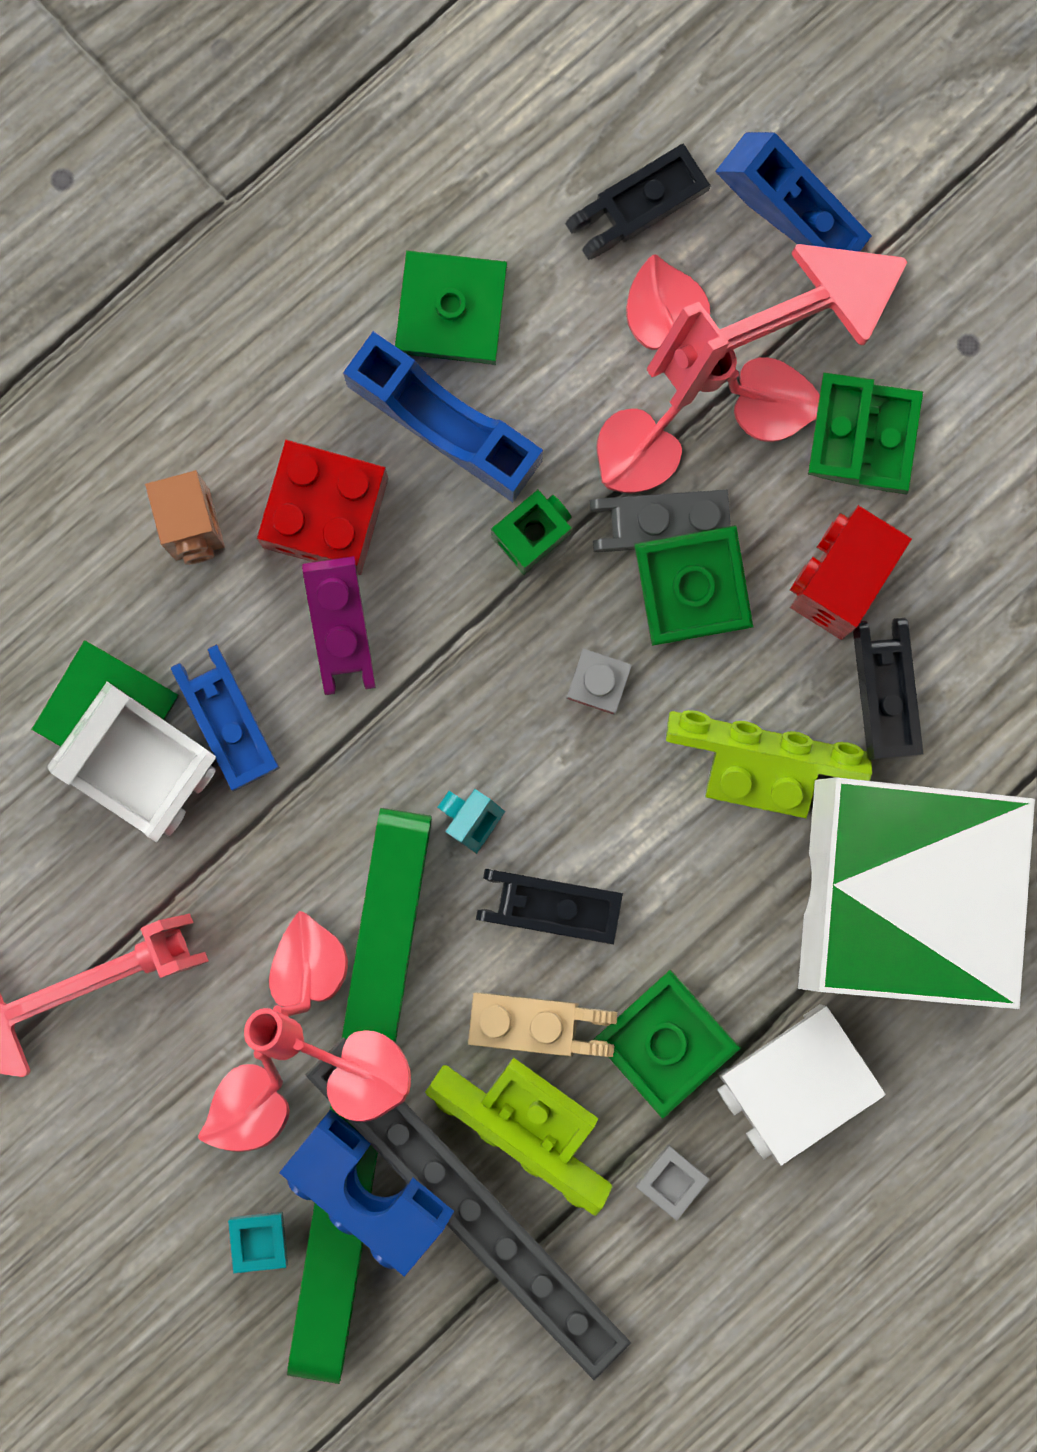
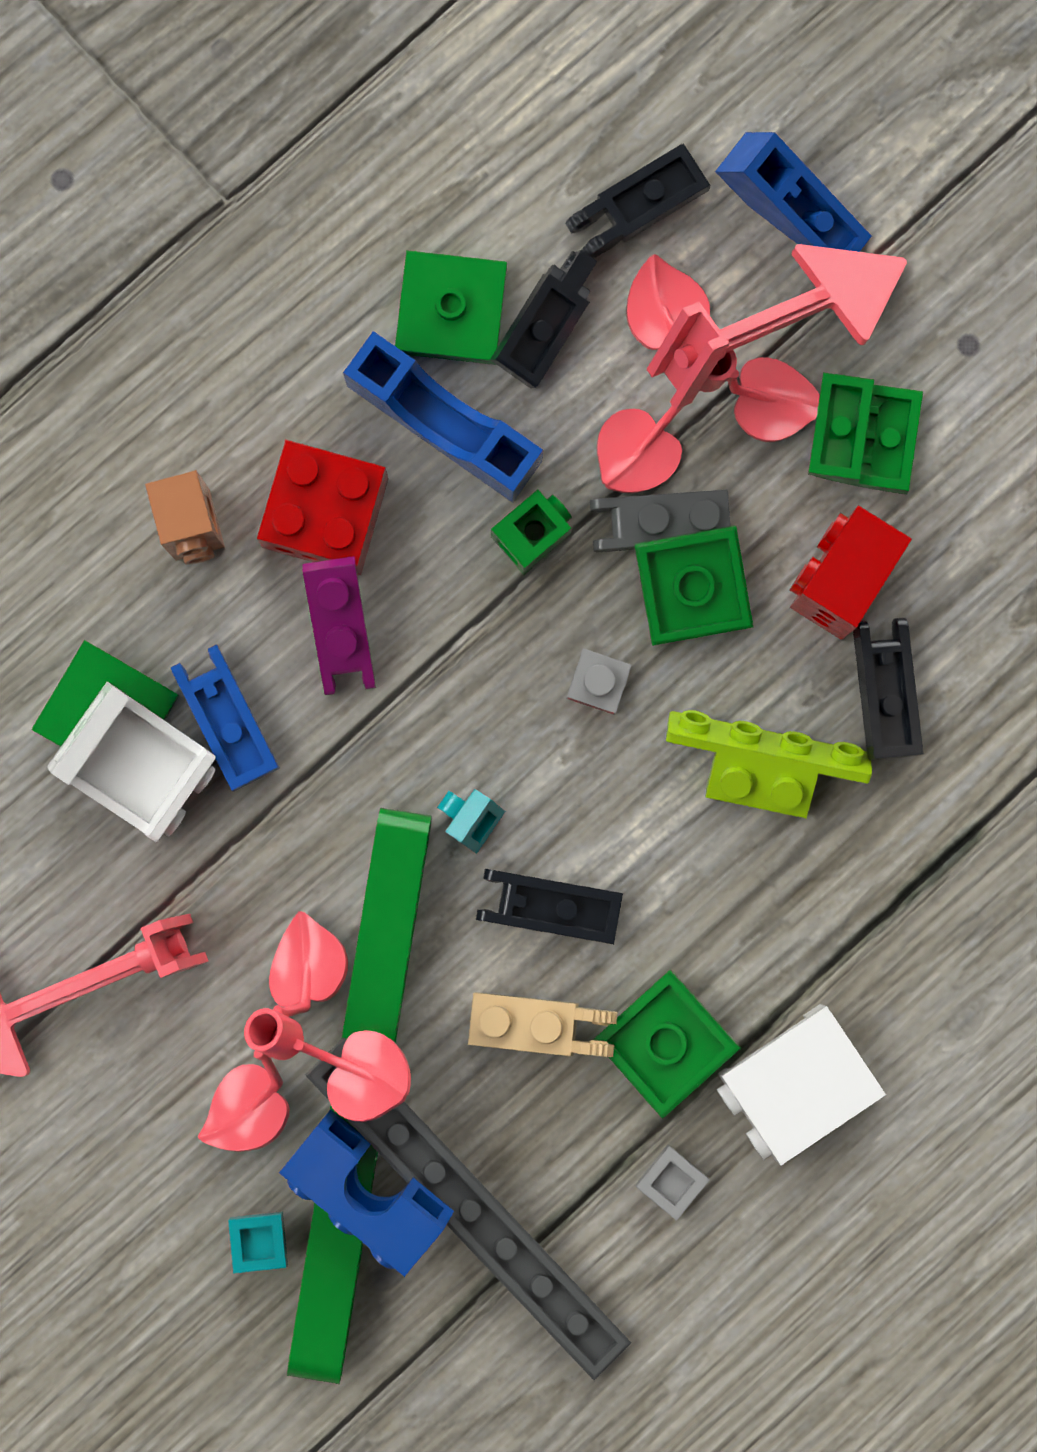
(530, 1124): lime bracket -> none
(546, 320): none -> black hinge
(917, 893): tile -> none

